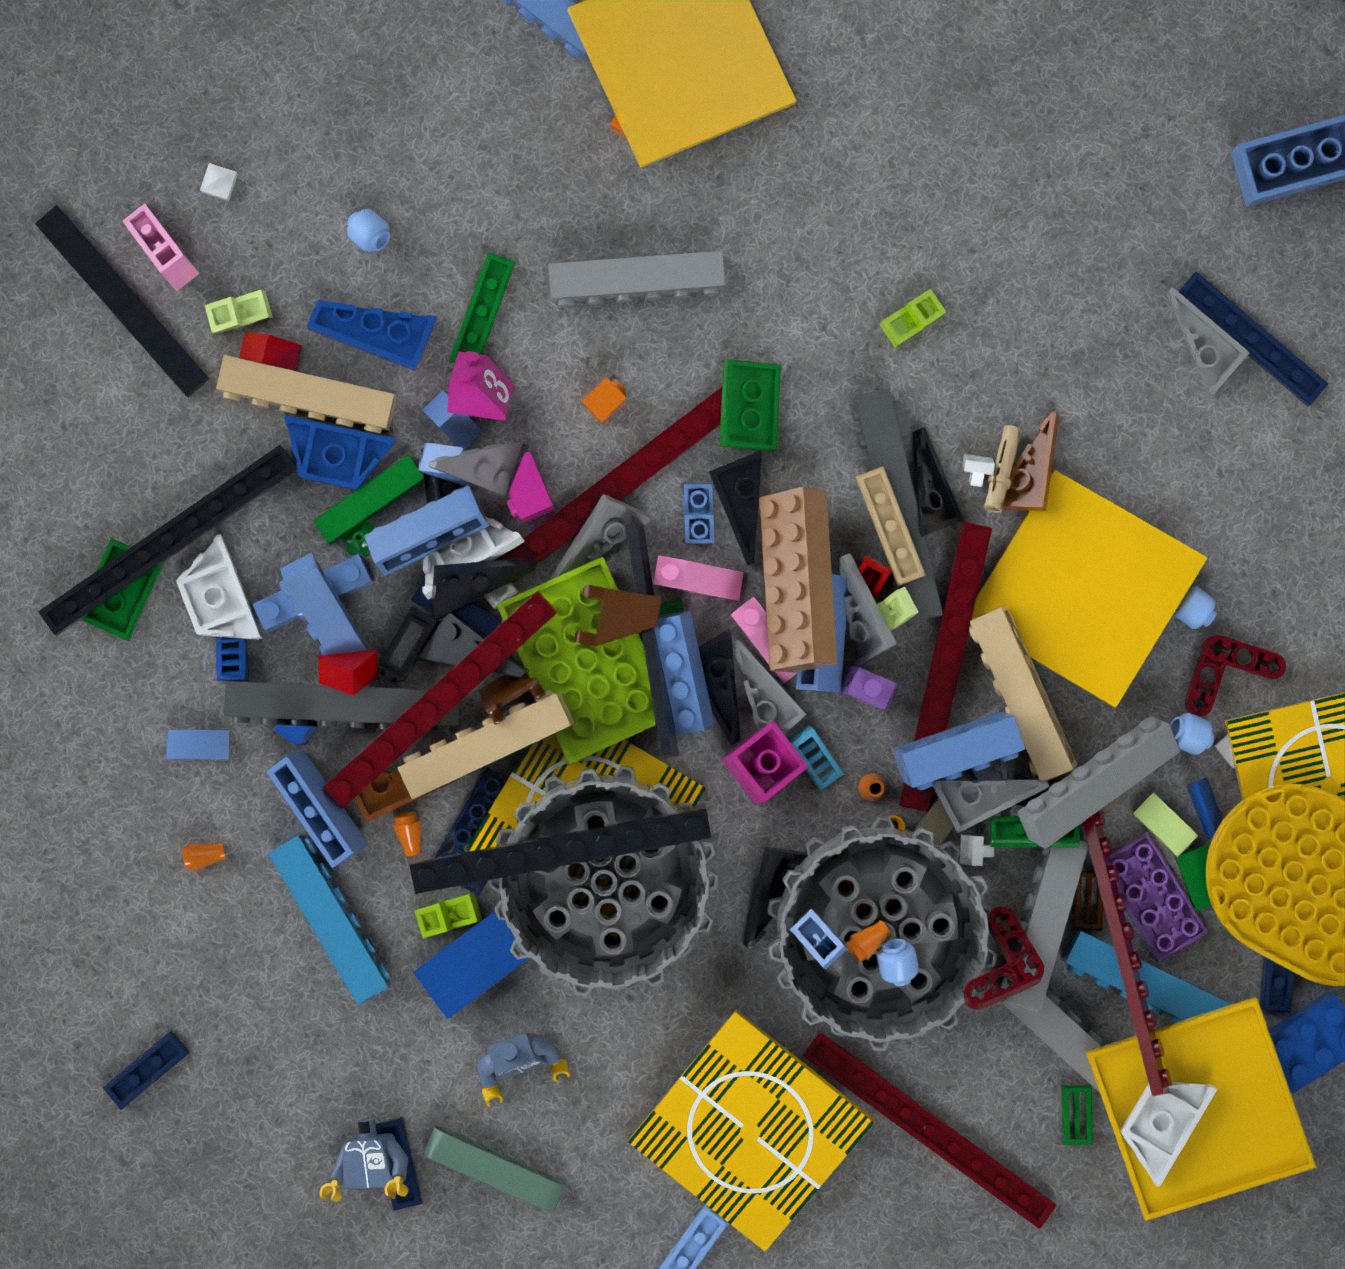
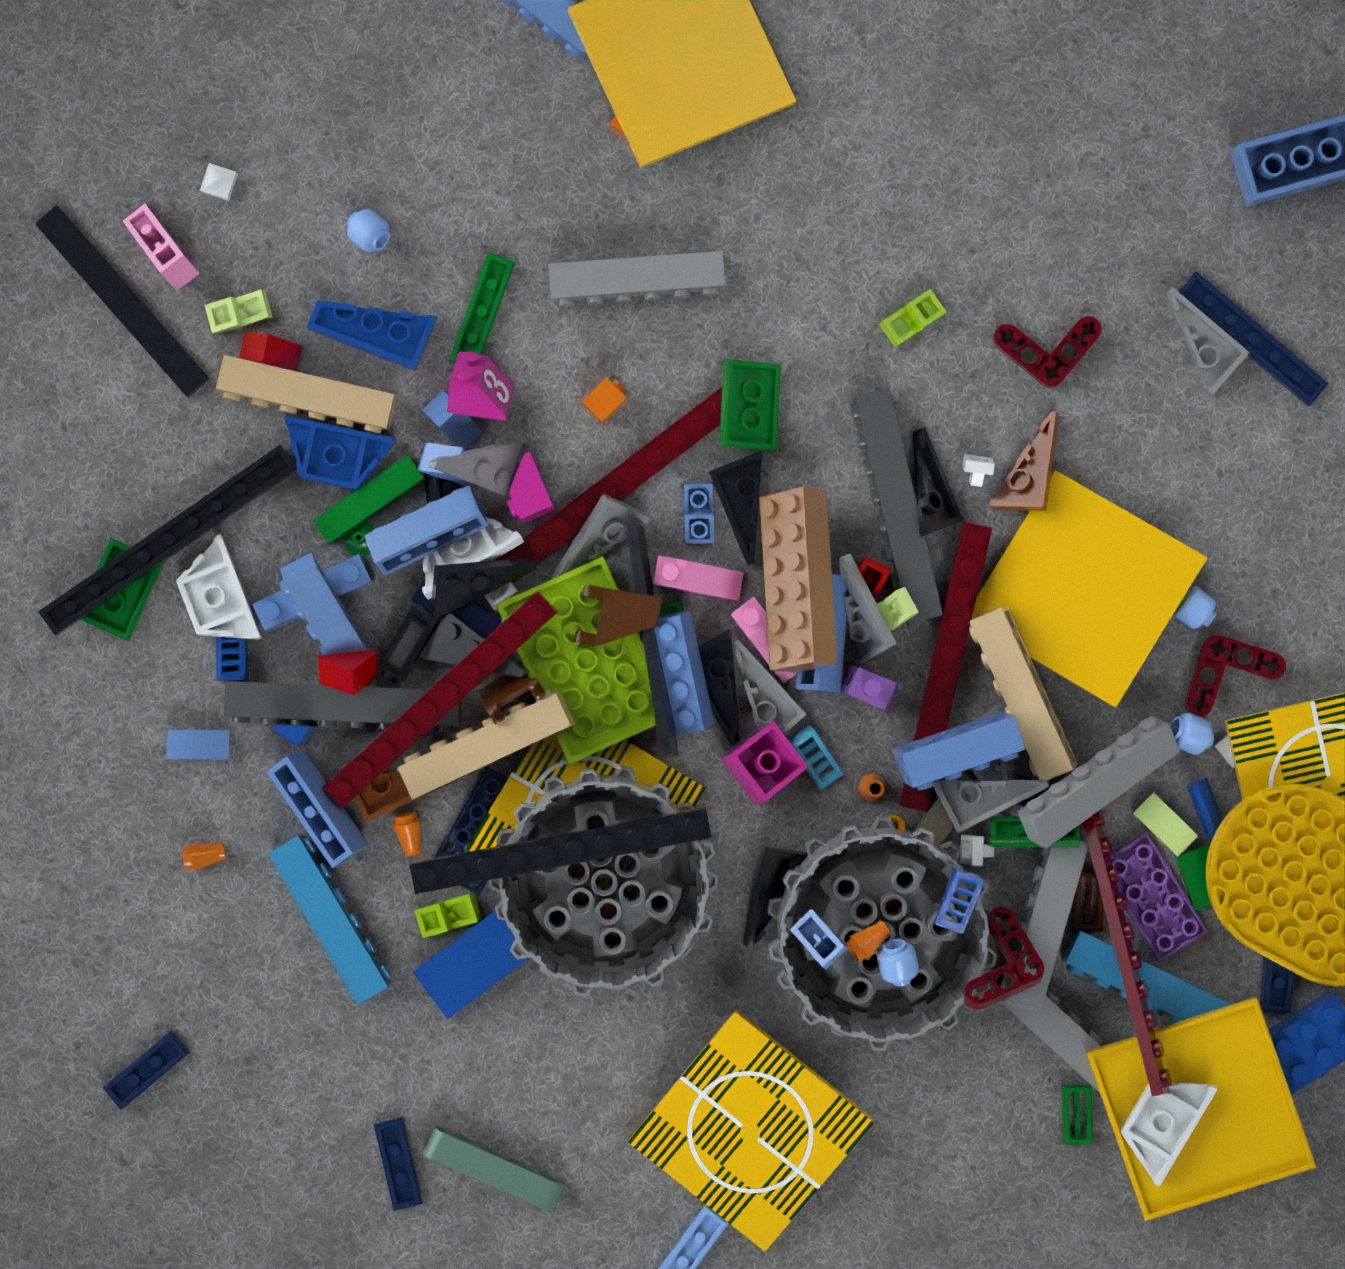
(368, 1162): sand blue torso -> none
(515, 1057): sand blue torso -> none
(890, 526): tan tile -> none
(929, 1130): dark red plate -> none
(973, 894): none -> blue slope
(999, 481): tan pin -> none
(1043, 359): none -> dark red beam

